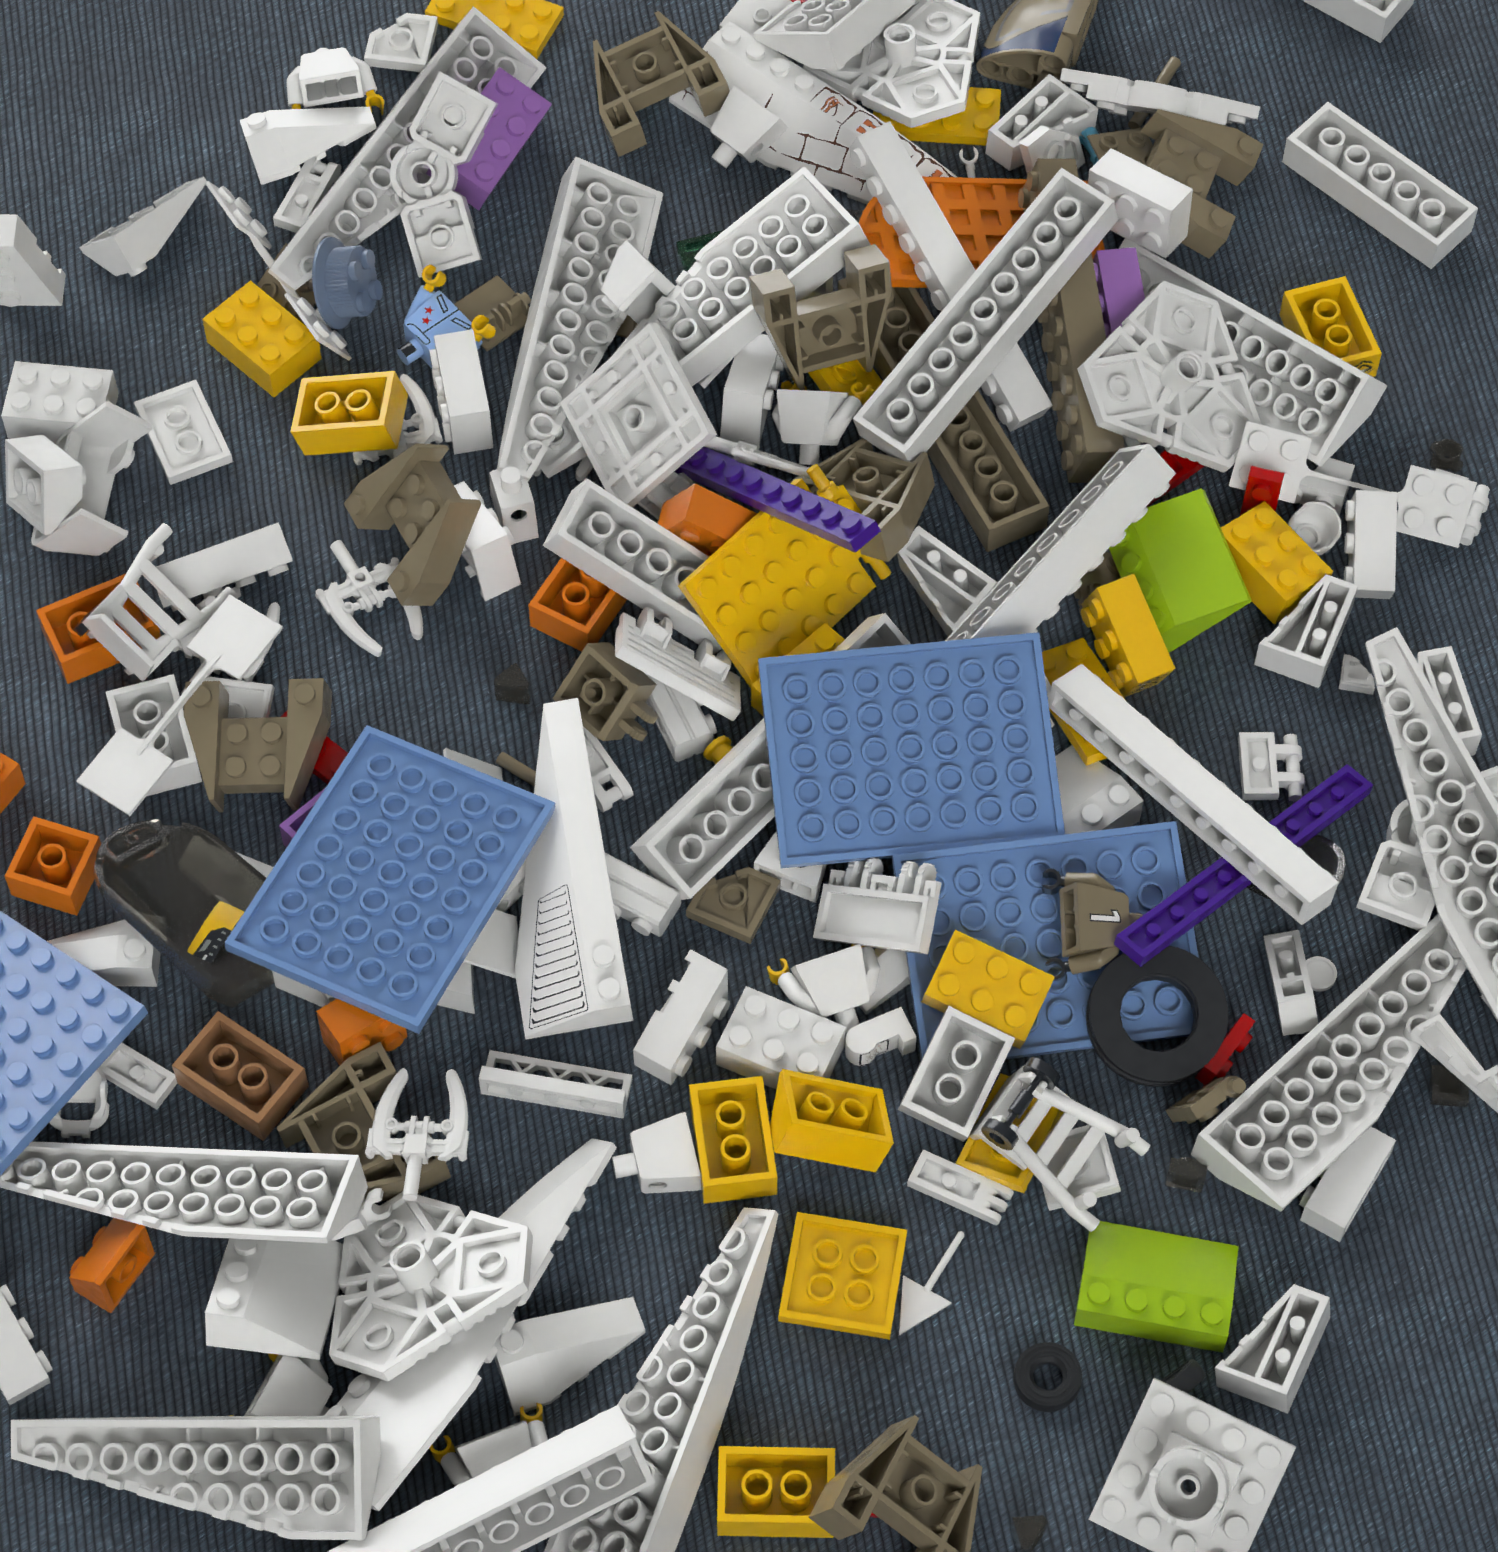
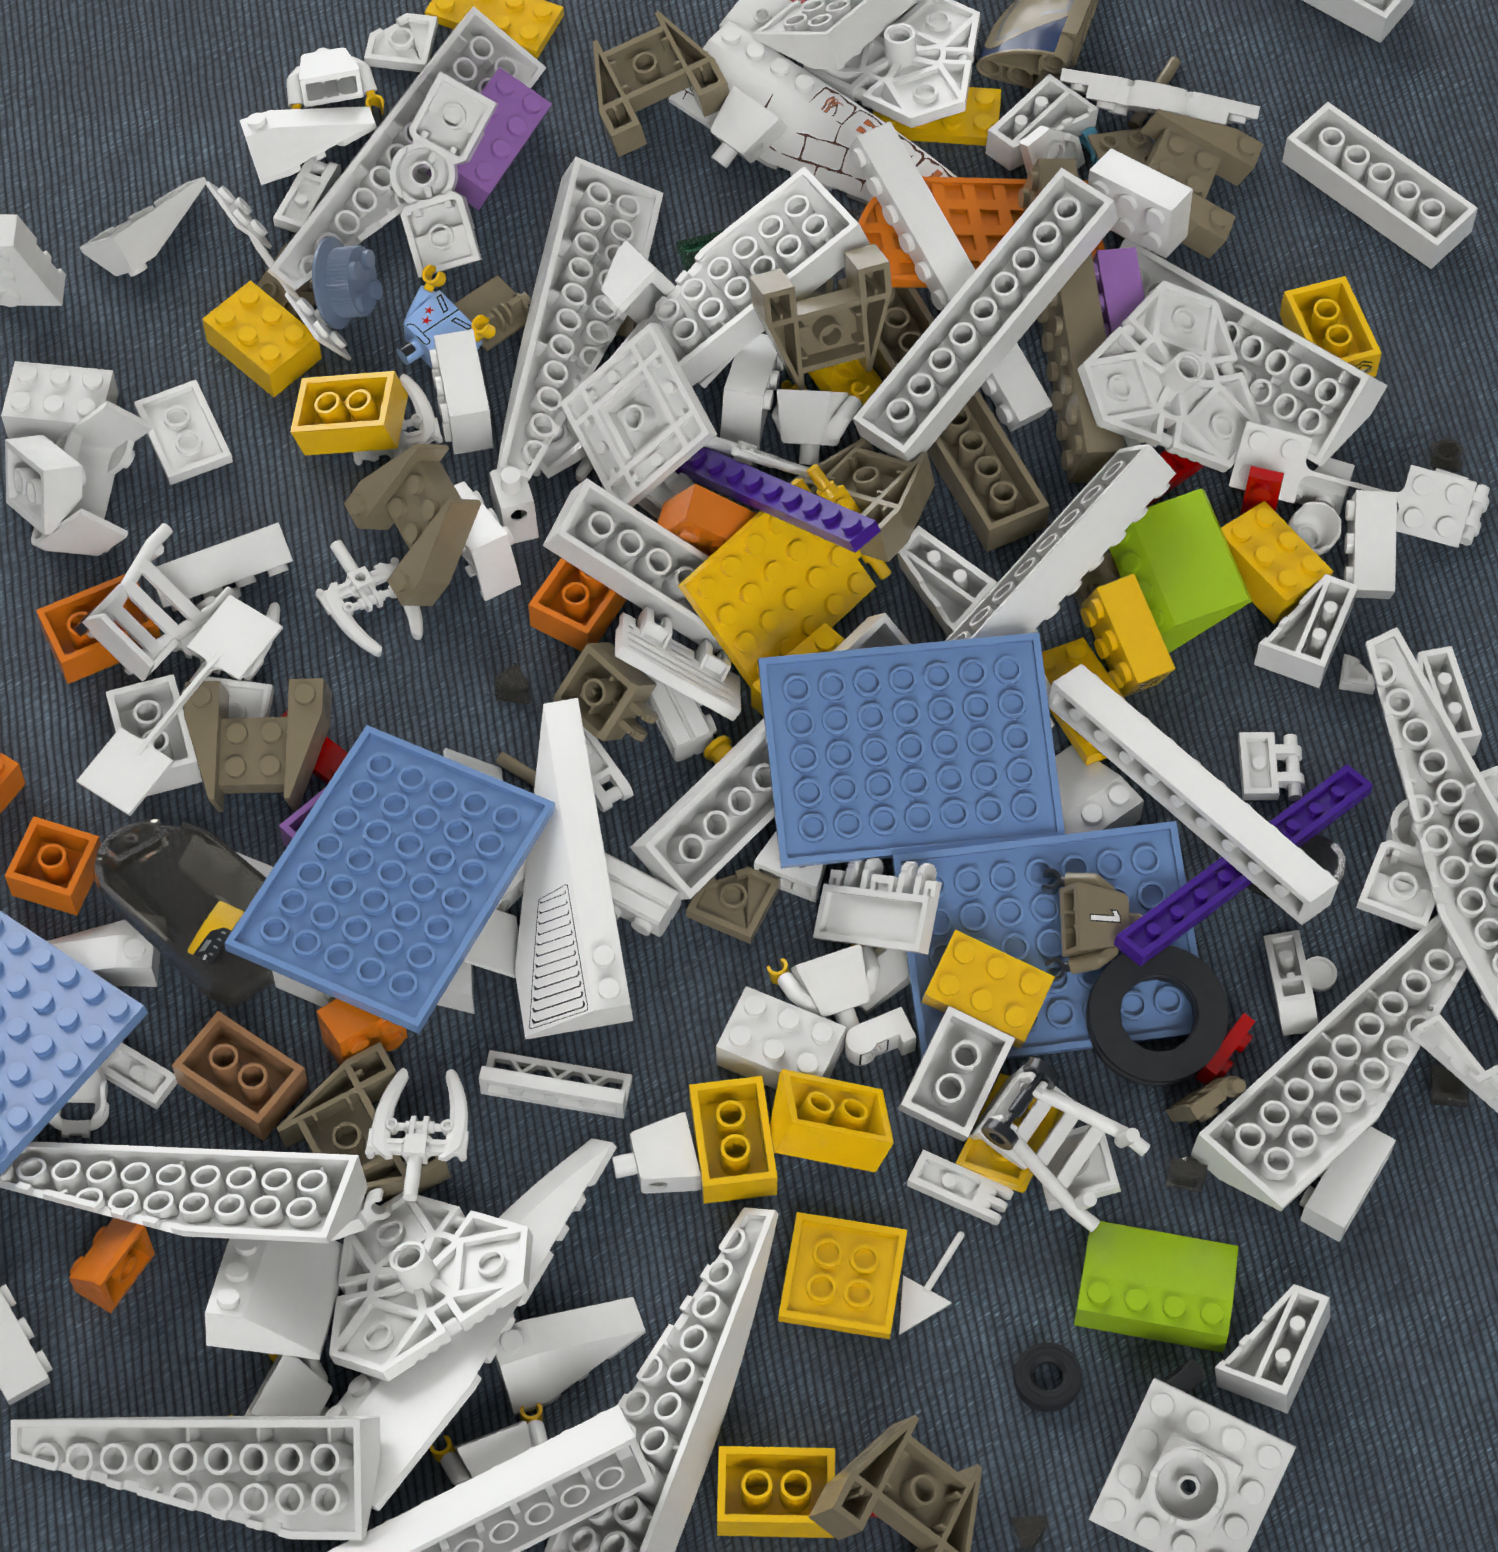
(684, 1019): white wedge -> none
(969, 165): white hand -> none

